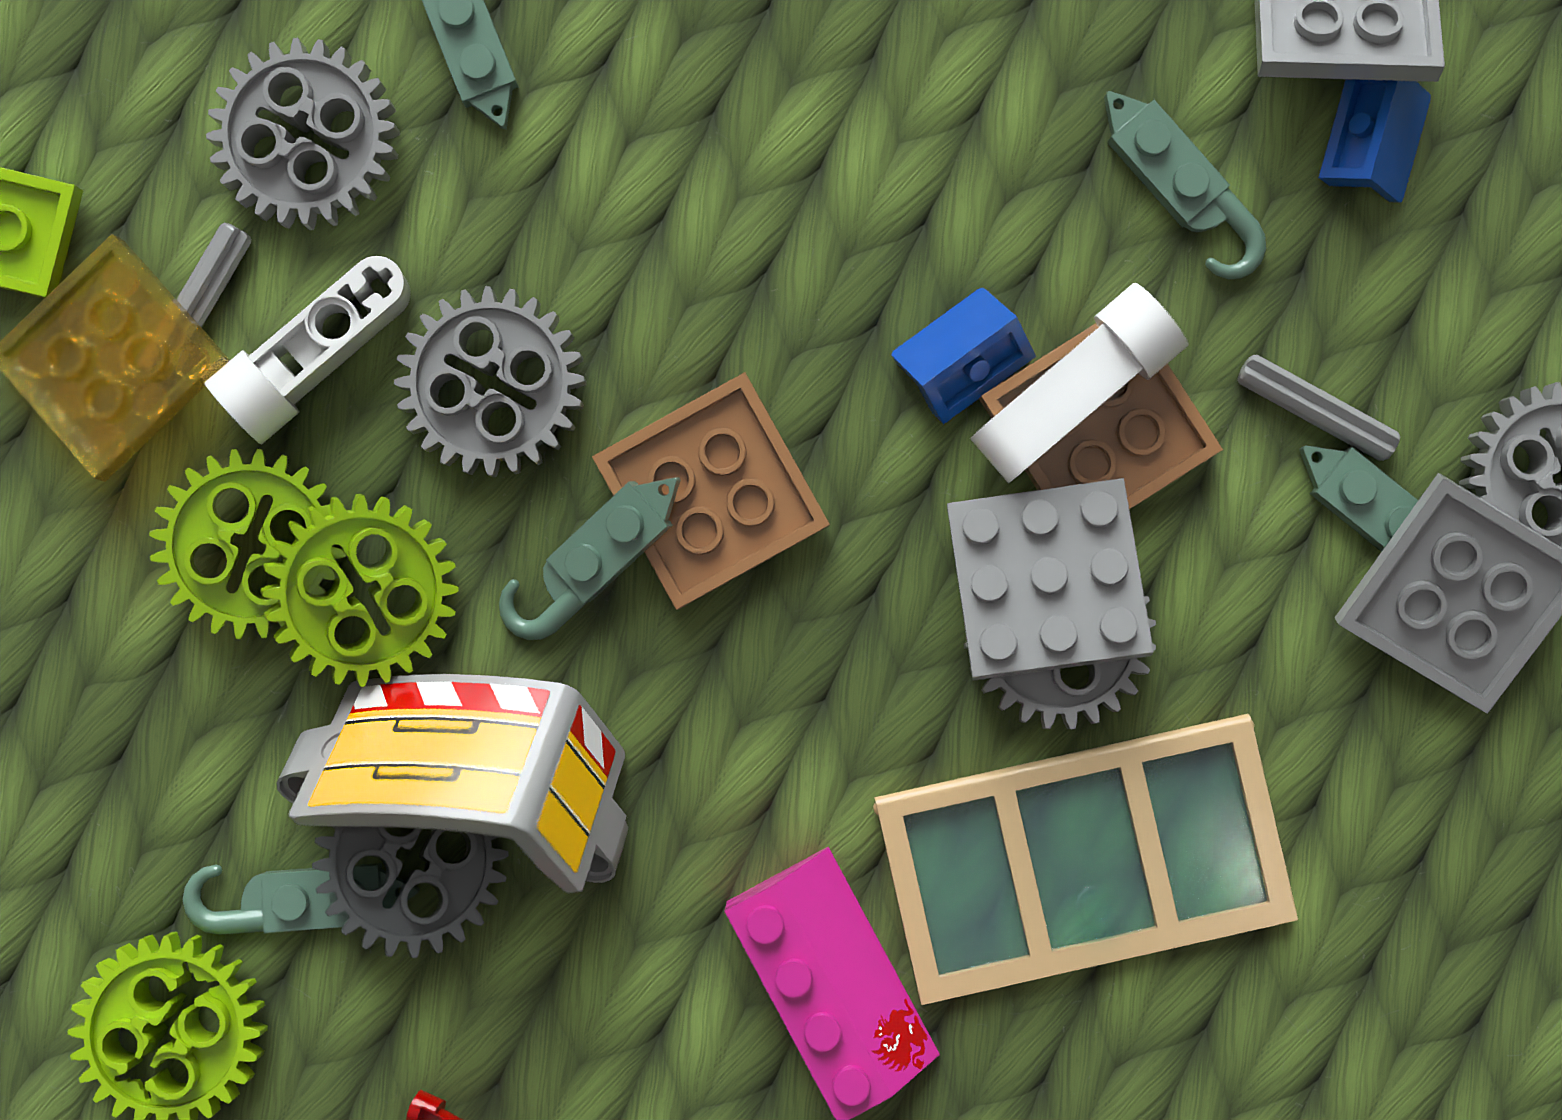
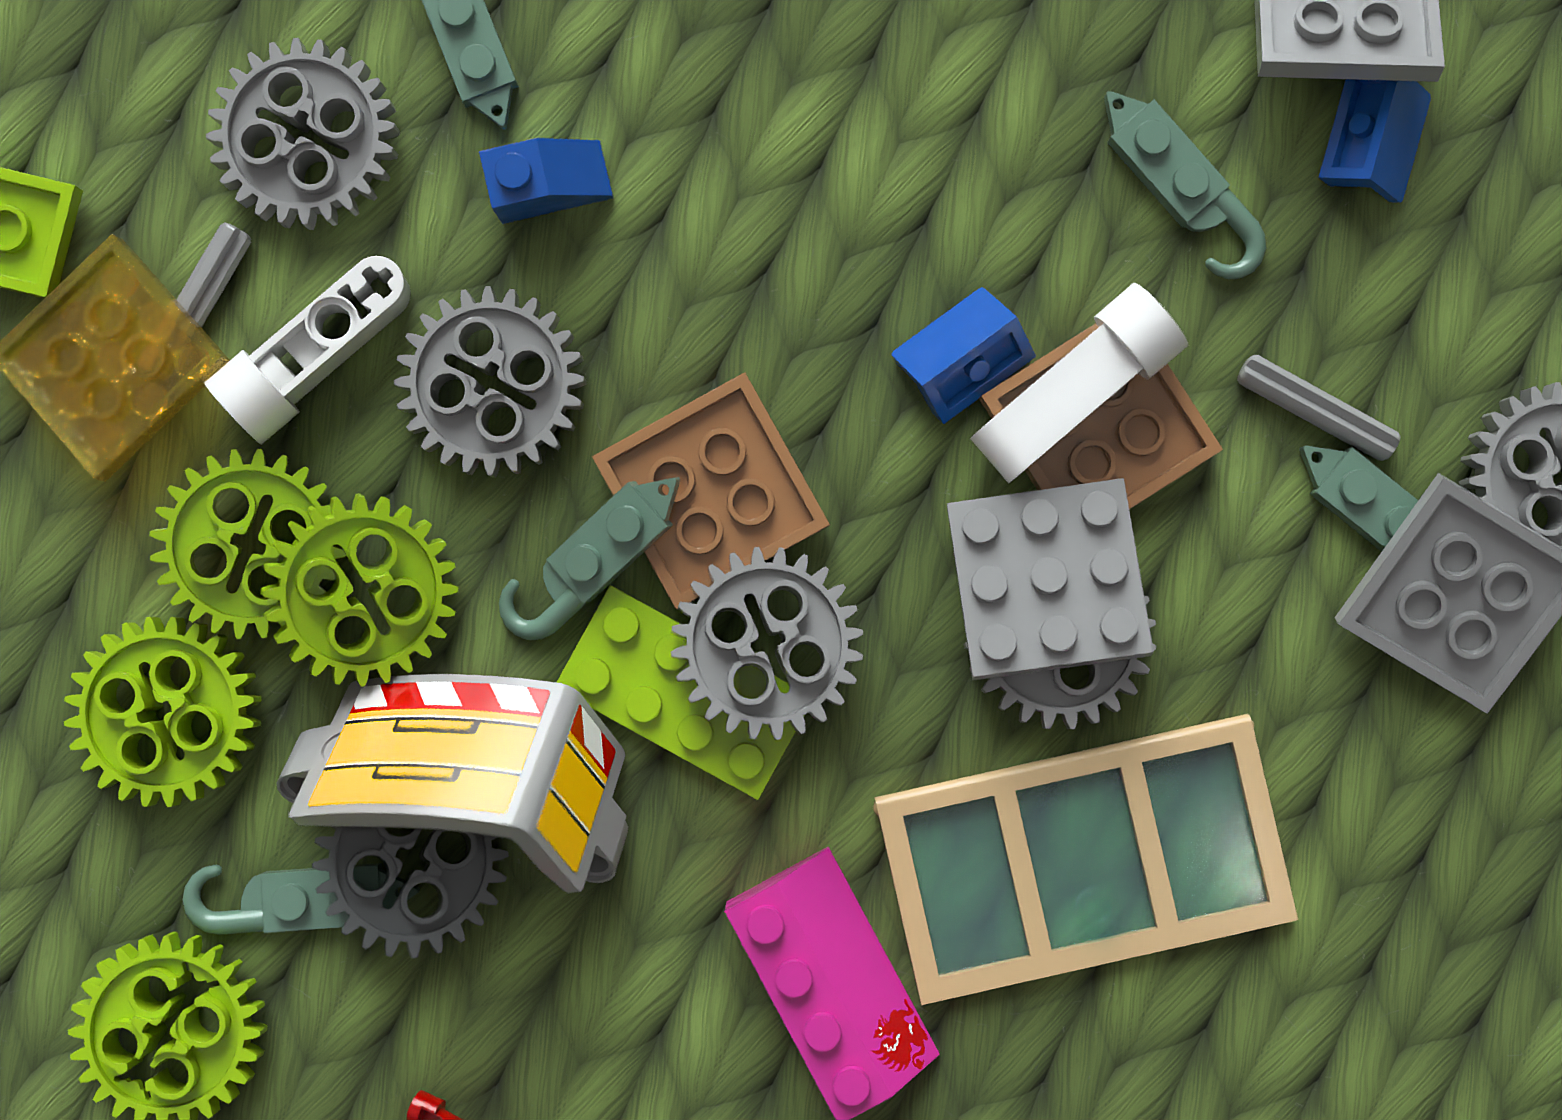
(114, 733): none -> lime gear
(544, 176): none -> blue slope
(630, 677): none -> lime plate
(817, 624): none -> light grey gear

